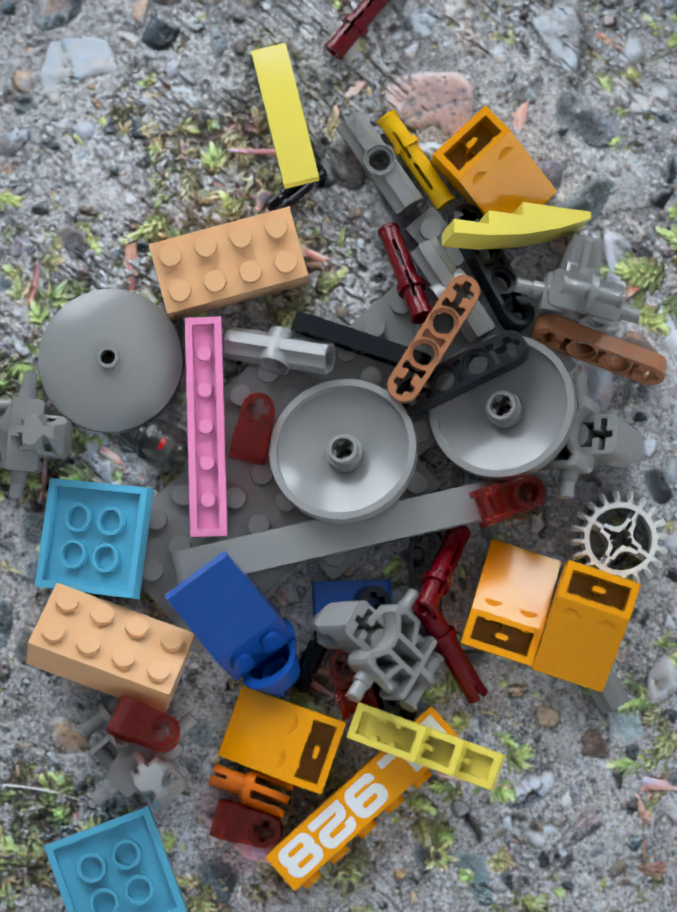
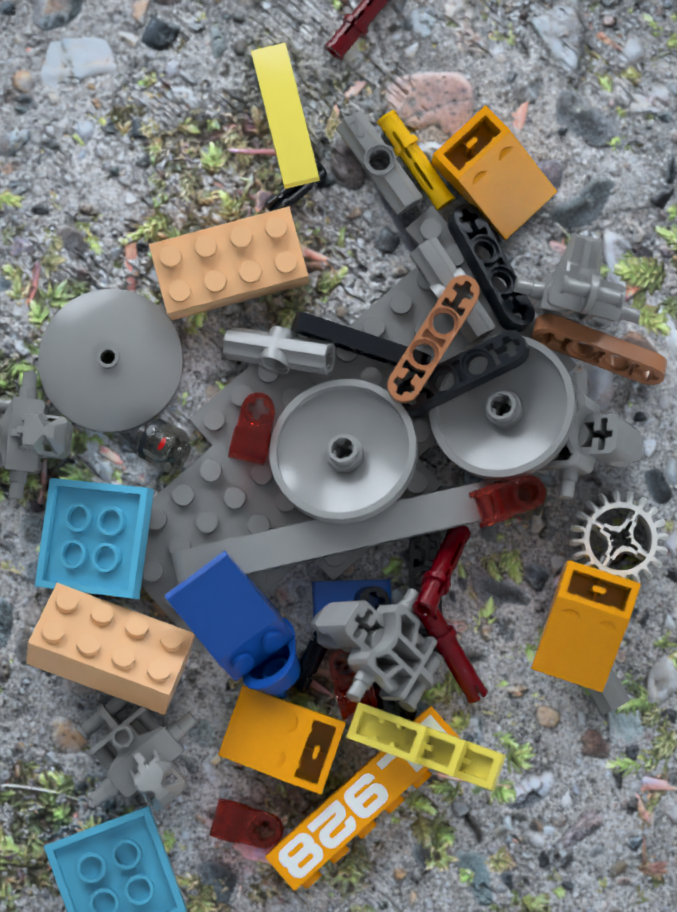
(136, 724): clear red piece -> none
(206, 427): bright pink plate -> none
(248, 787): orange arm -> none
(418, 304): dark red pin -> none
(510, 603): light orange slope -> none
(525, 227): light yellow slope -> none

